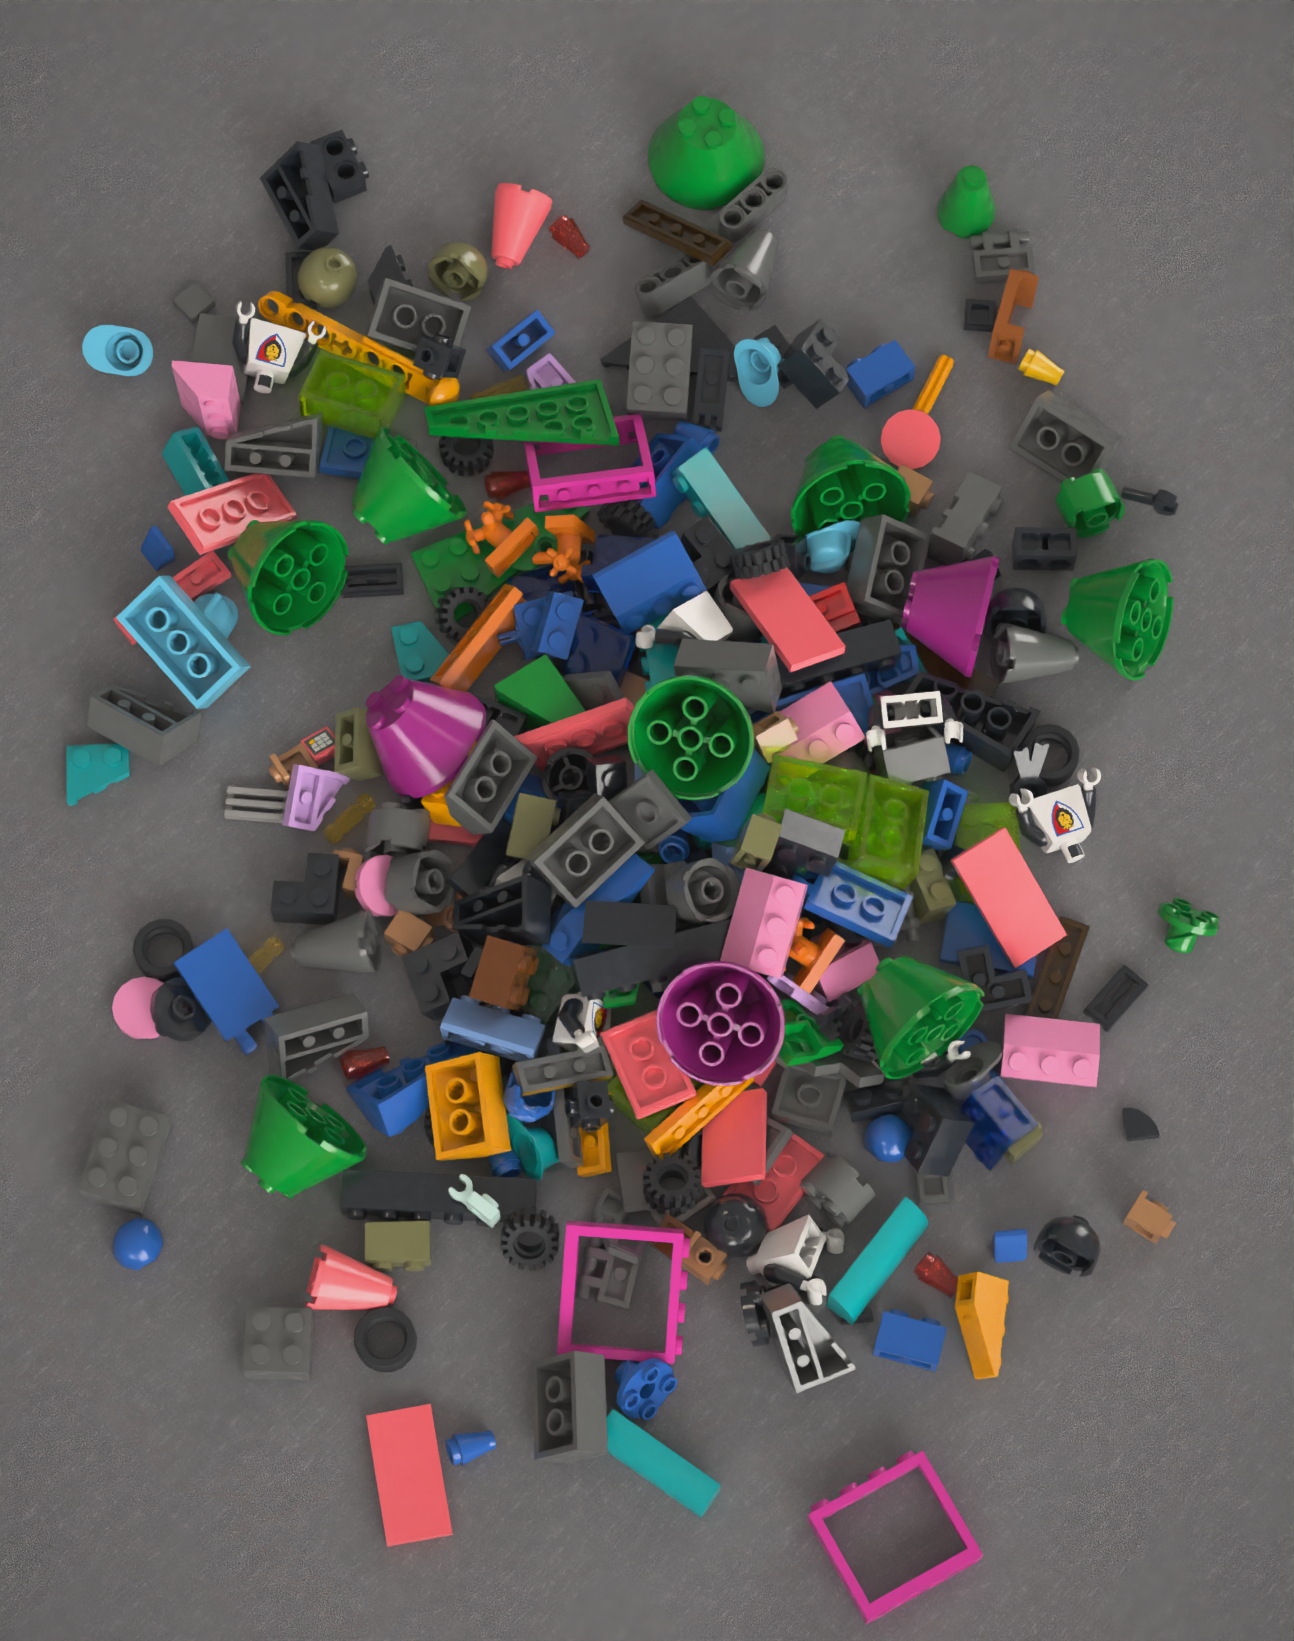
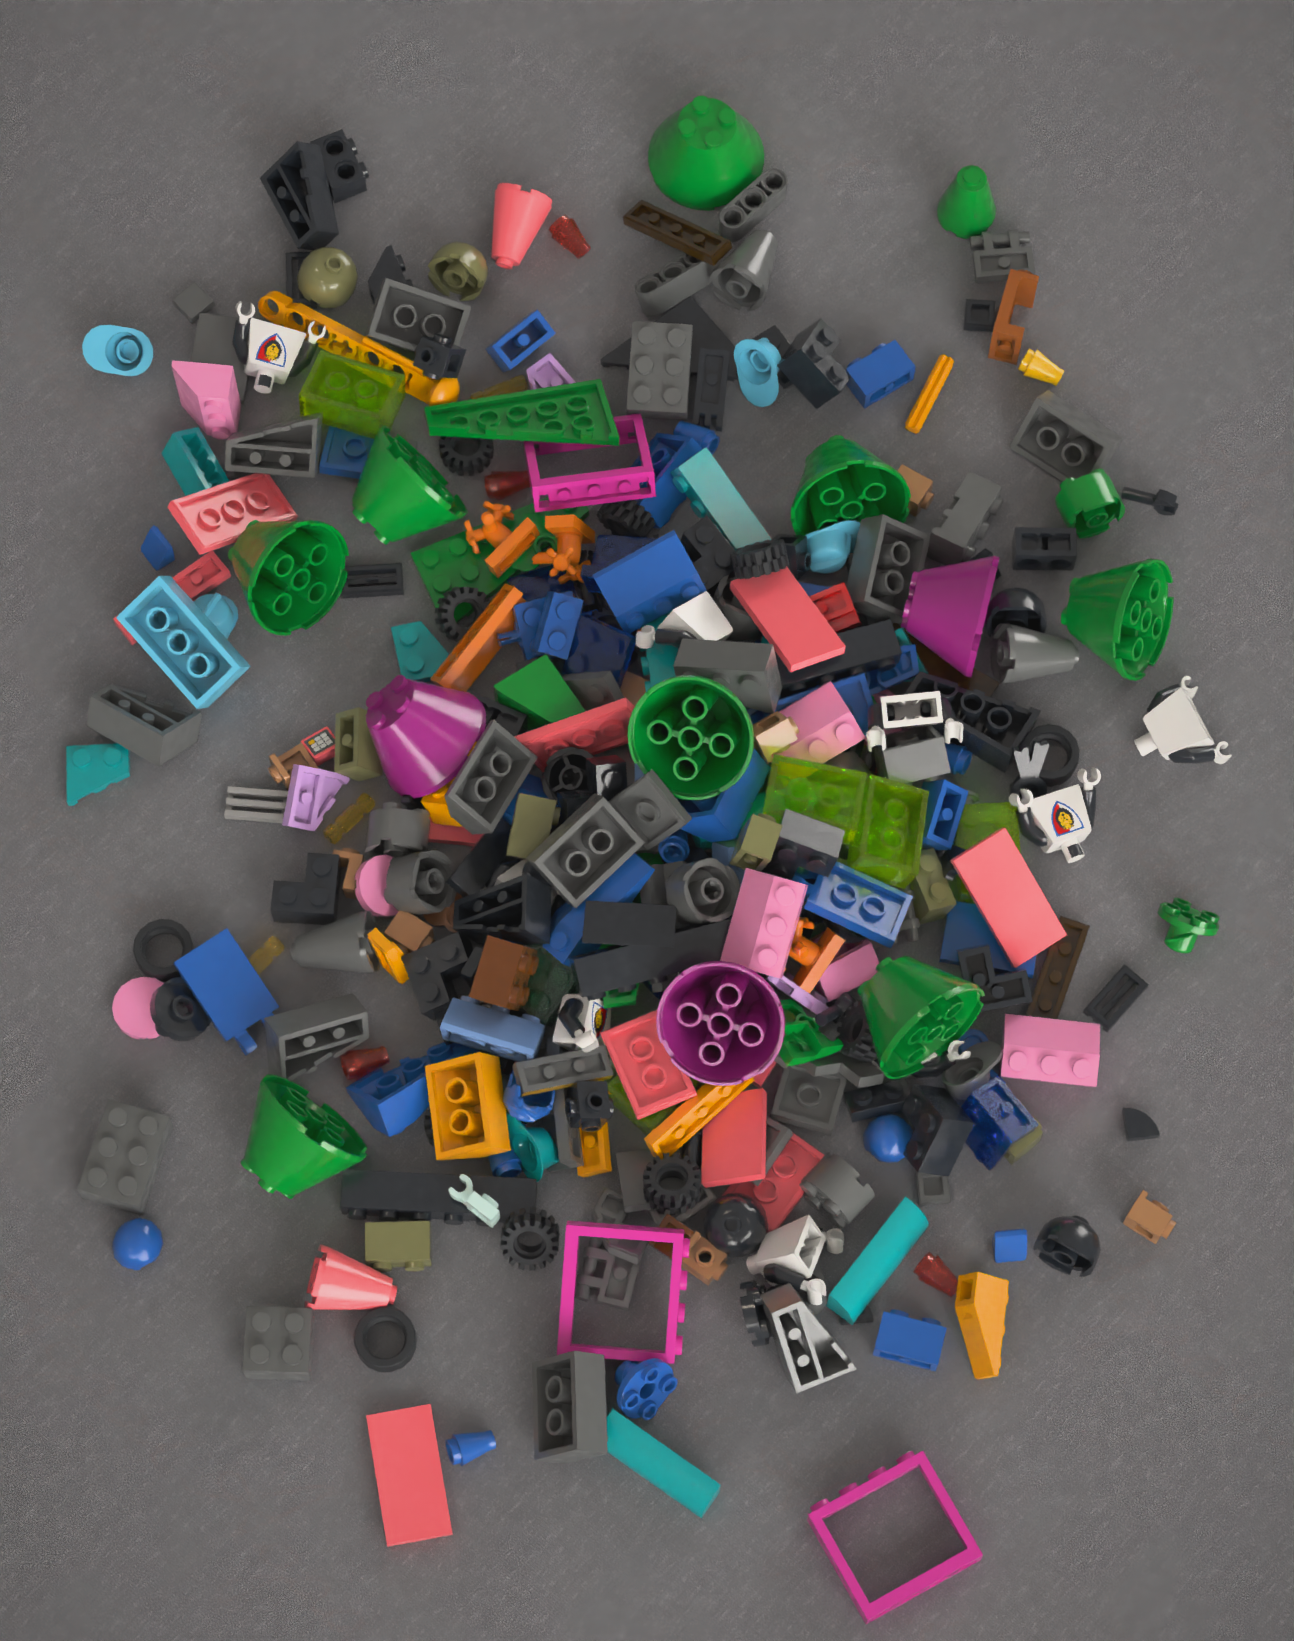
(389, 955): none -> light orange plate
(910, 439): coral tile -> none
(1178, 728): none -> white torso

